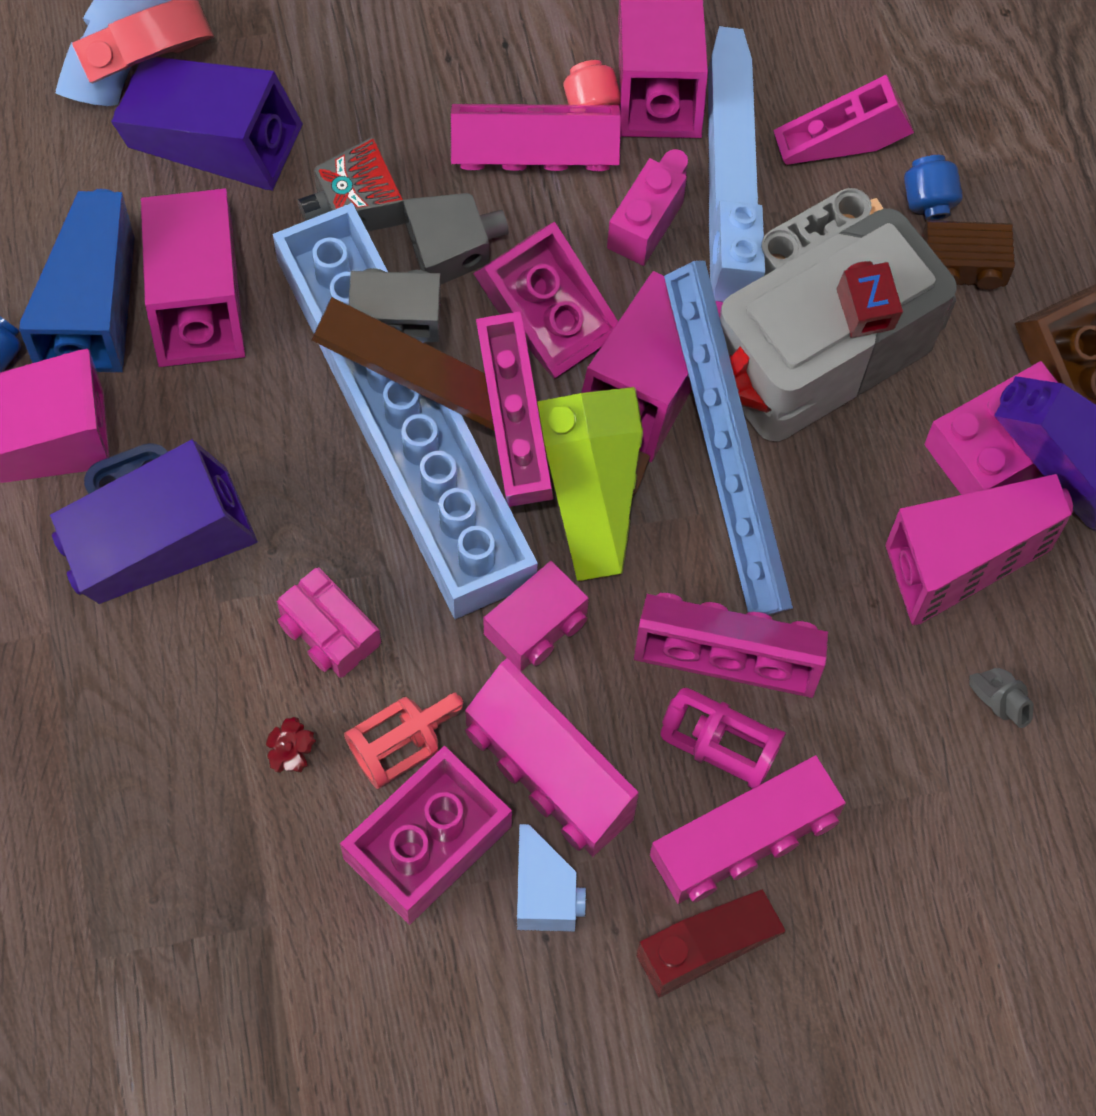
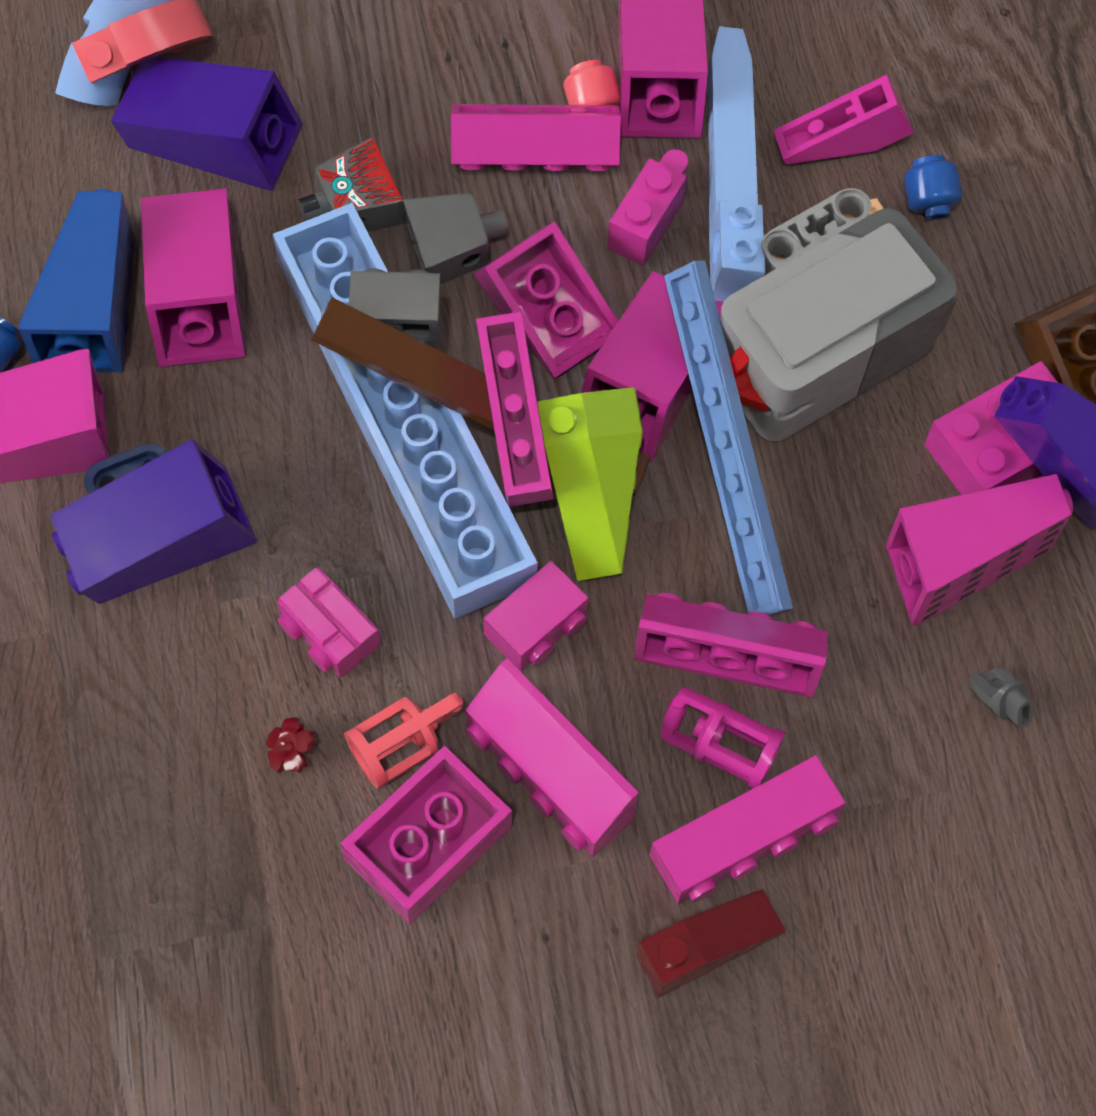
(546, 886): light blue slope -> none
(869, 298): dark red brick -> none
(973, 251): reddish brown brick -> none

